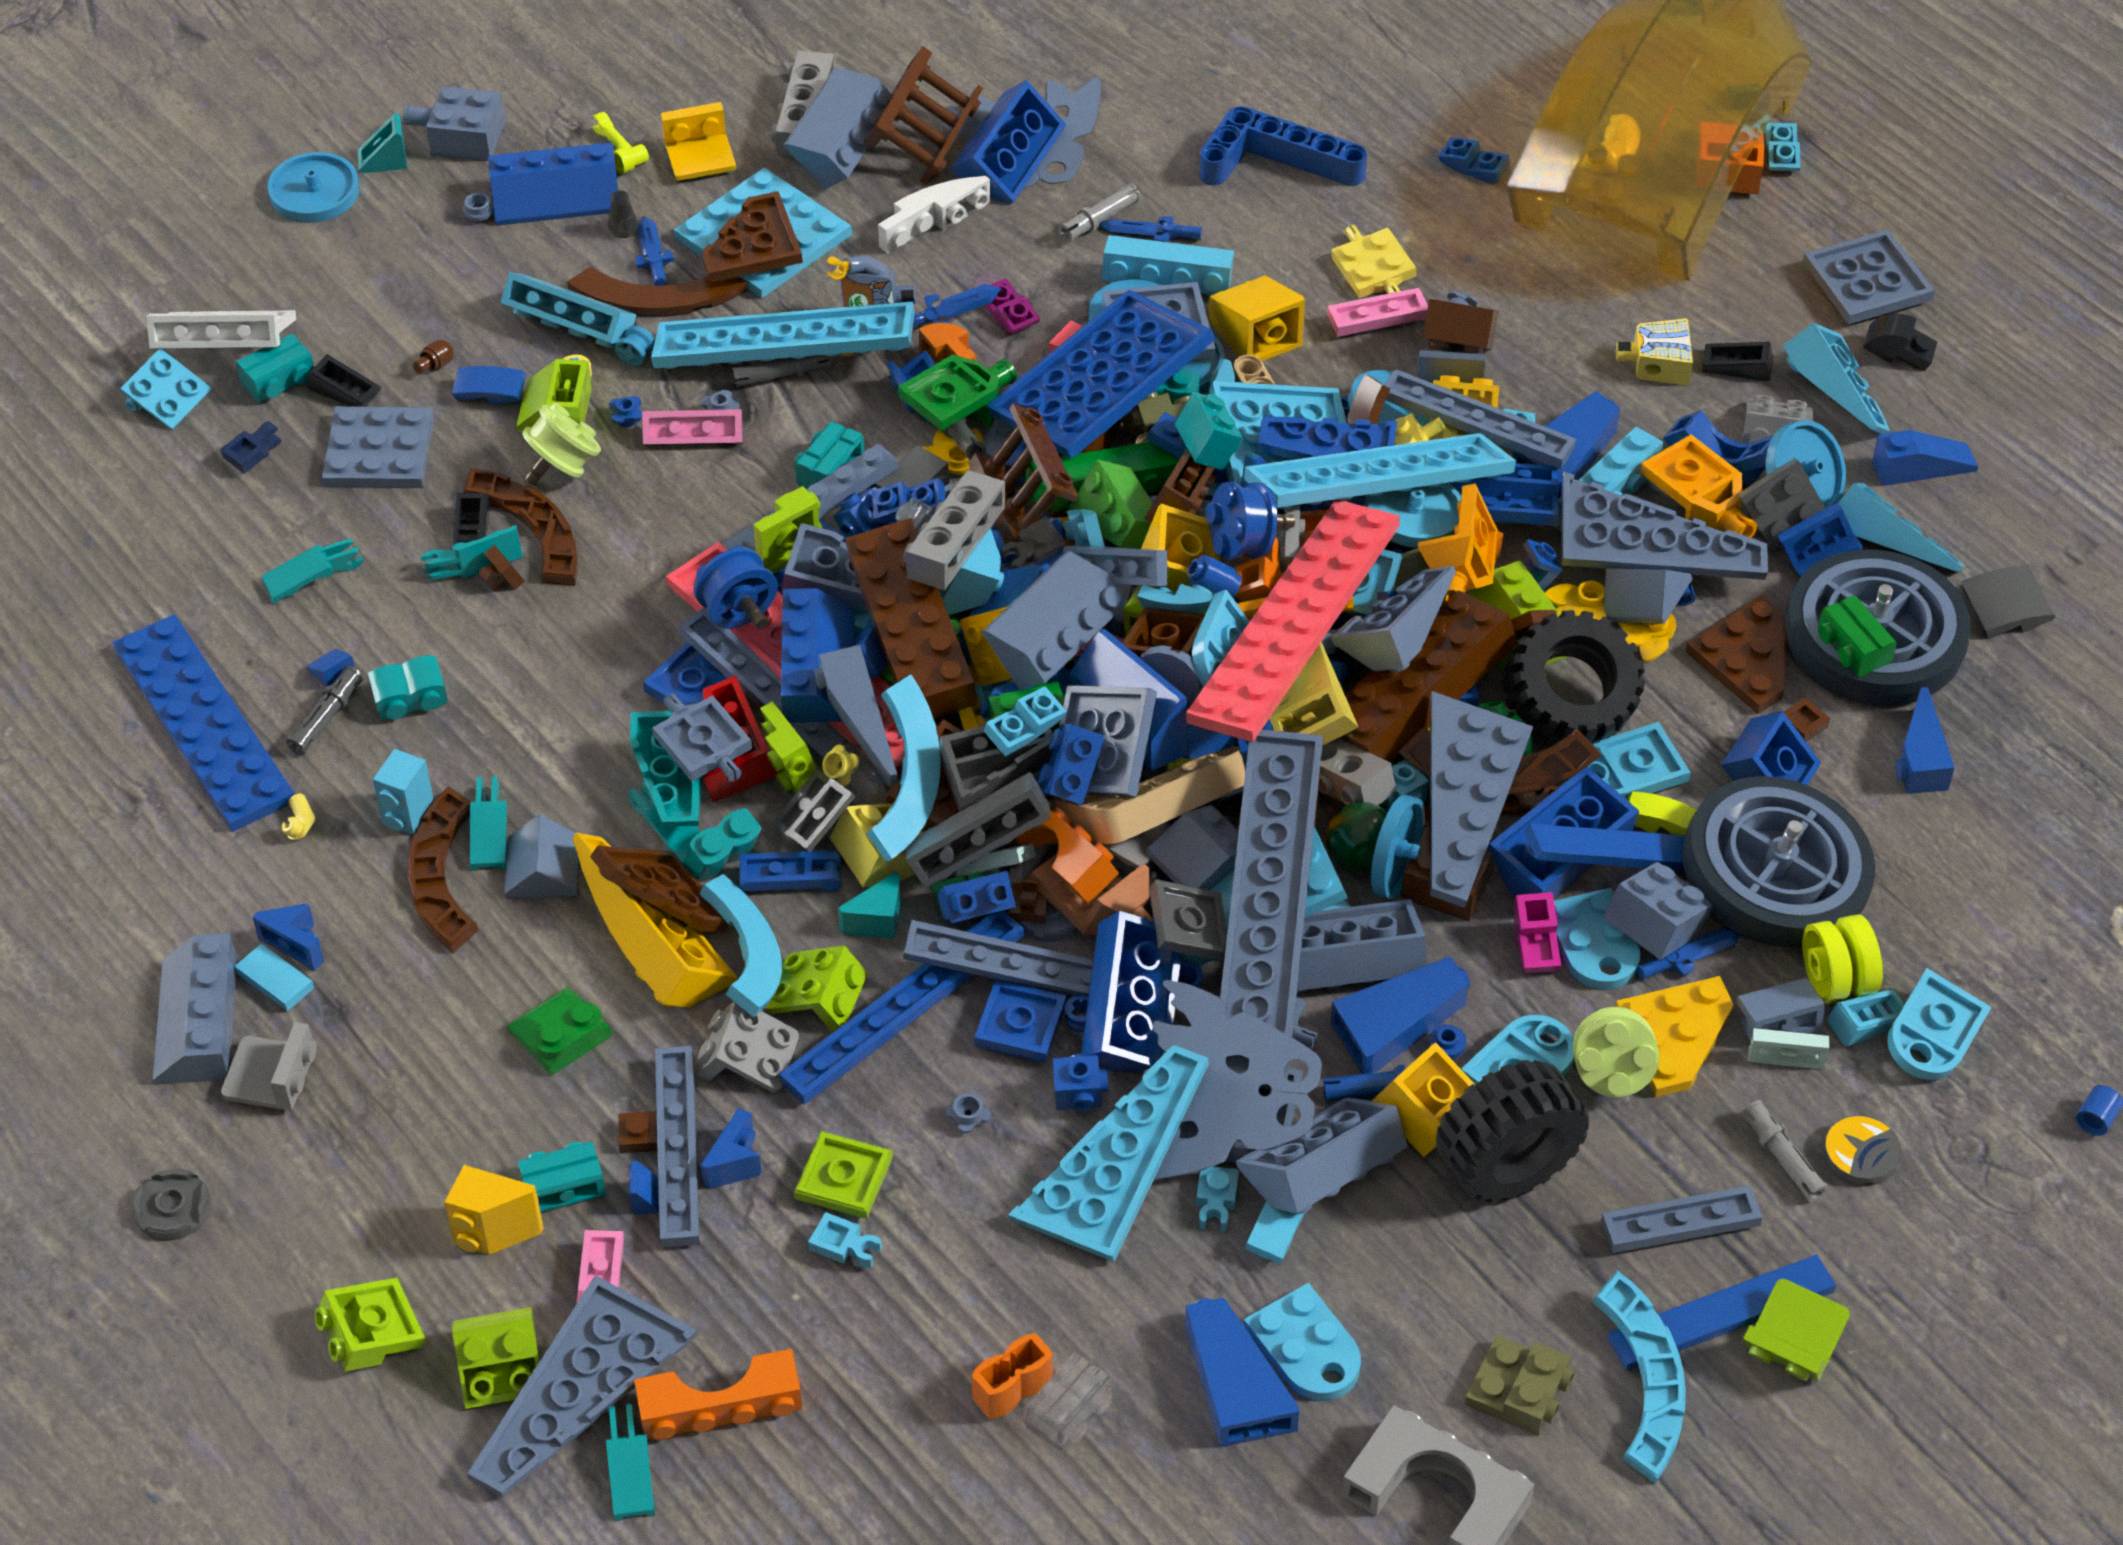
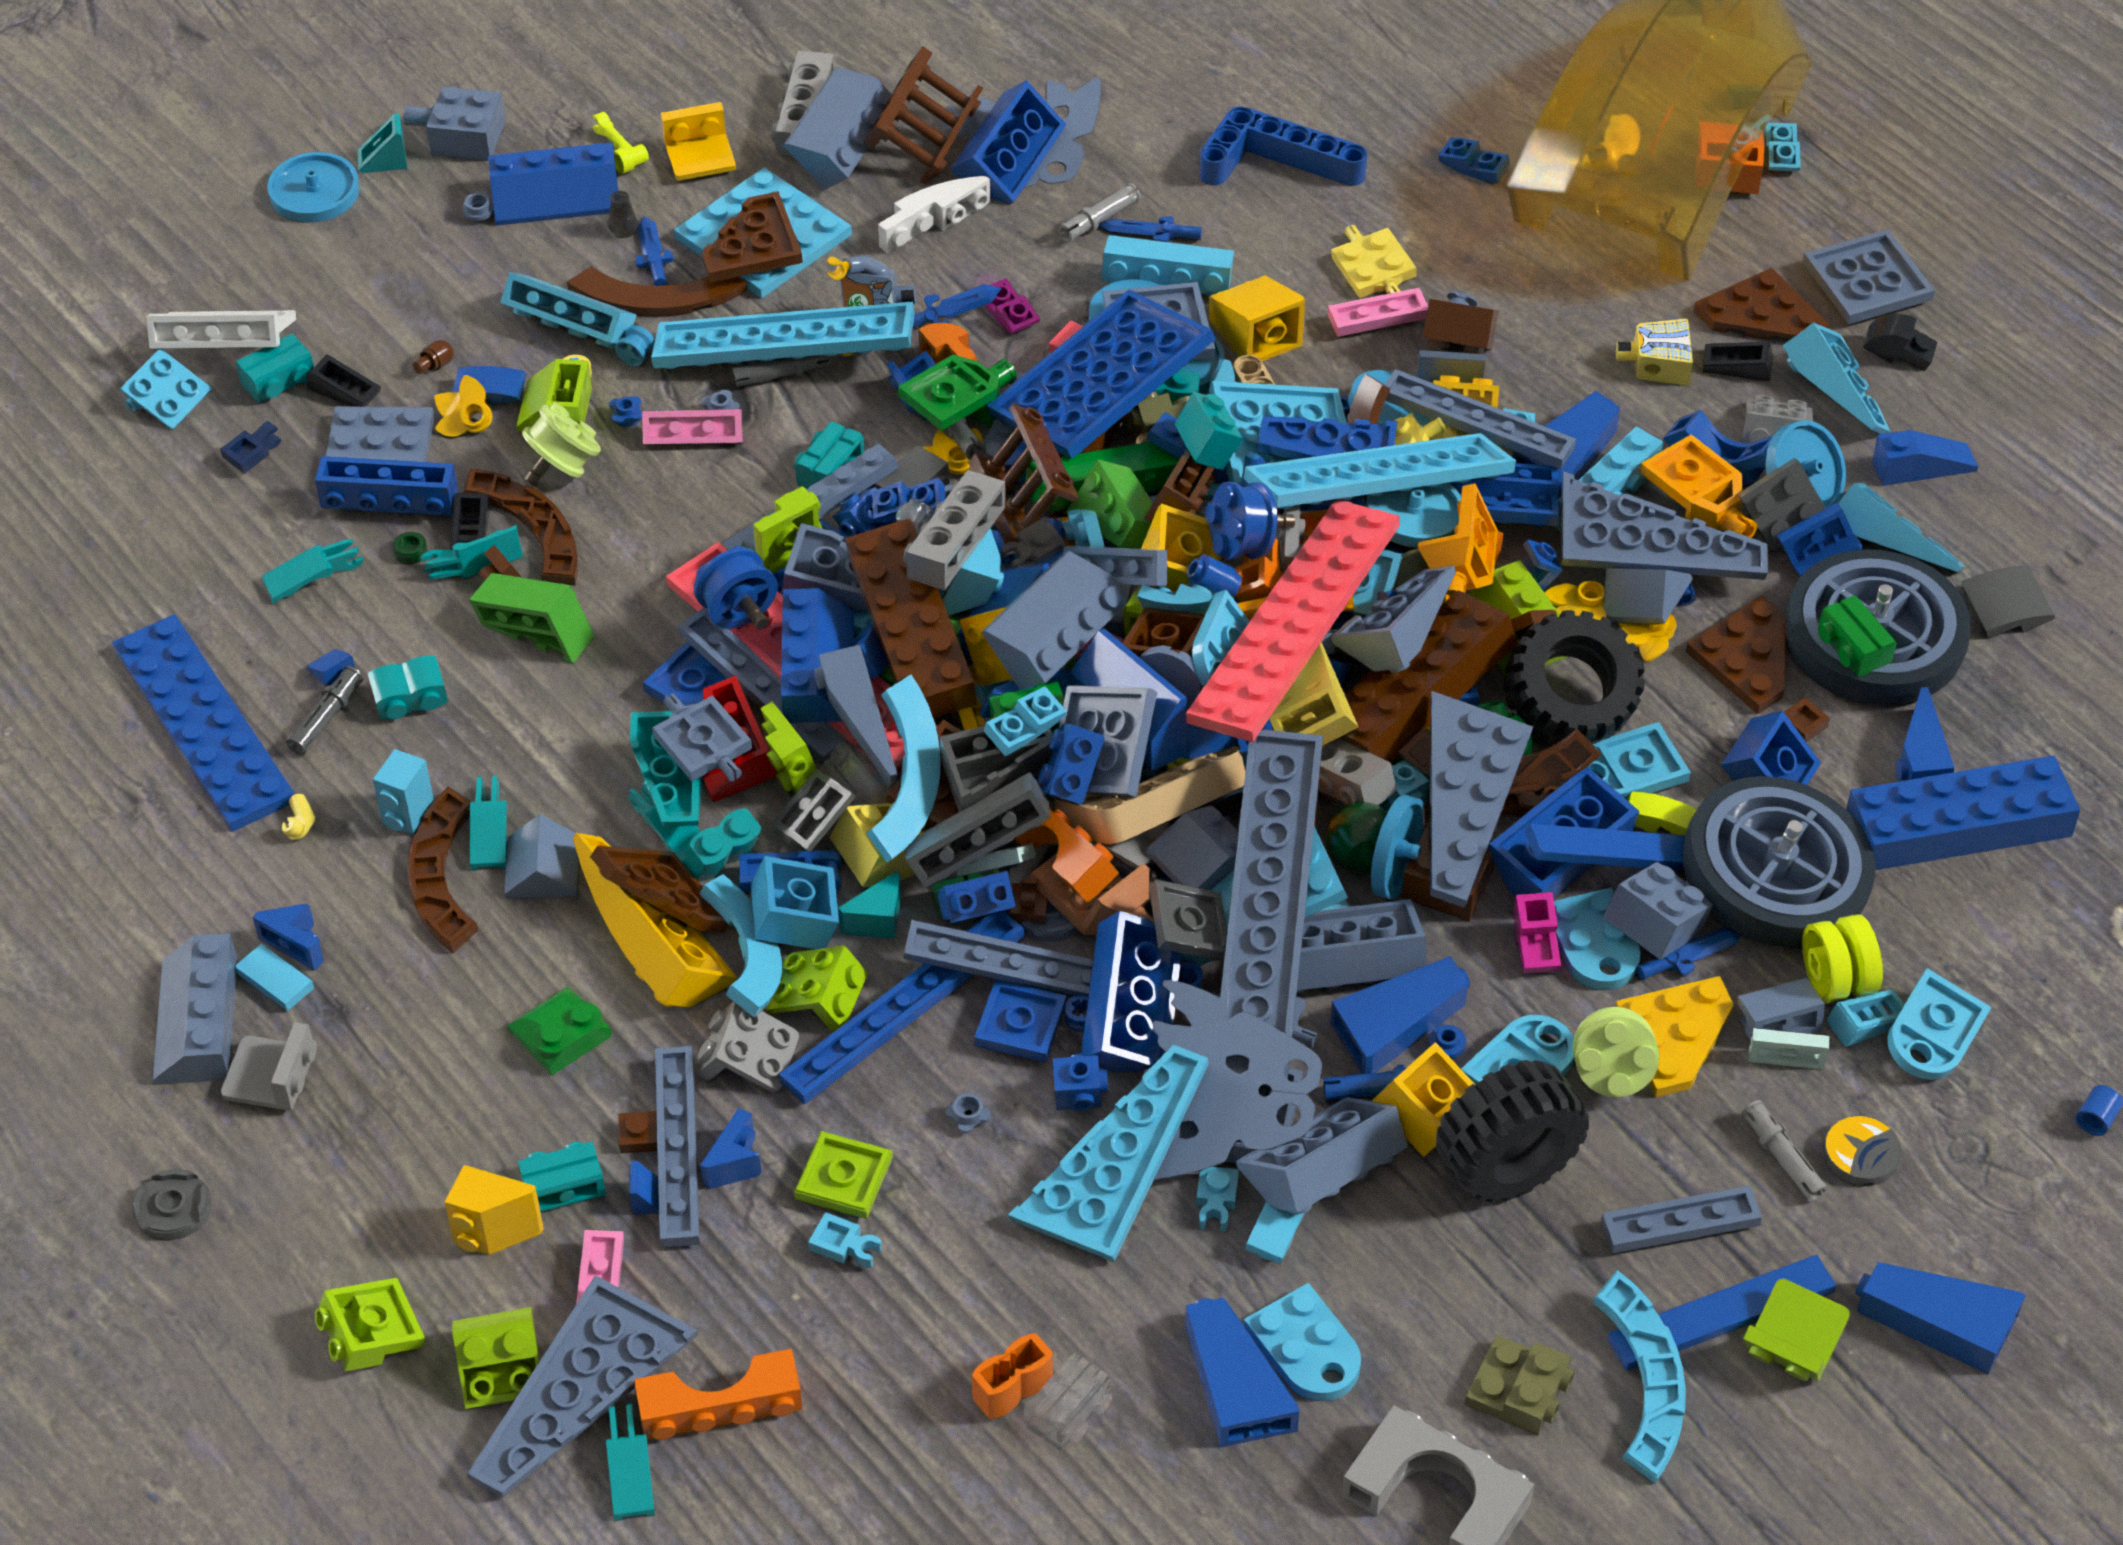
(386, 485): none -> blue brick
(409, 547): none -> dark green tile
(461, 407): none -> yellow plate
(534, 610): none -> bright green wedge
(794, 903): none -> dark azure brick
(833, 761): light yellow plate -> none
(1760, 306): none -> reddish brown plate
(1942, 1311): none -> blue slope
(1965, 812): none -> blue brick

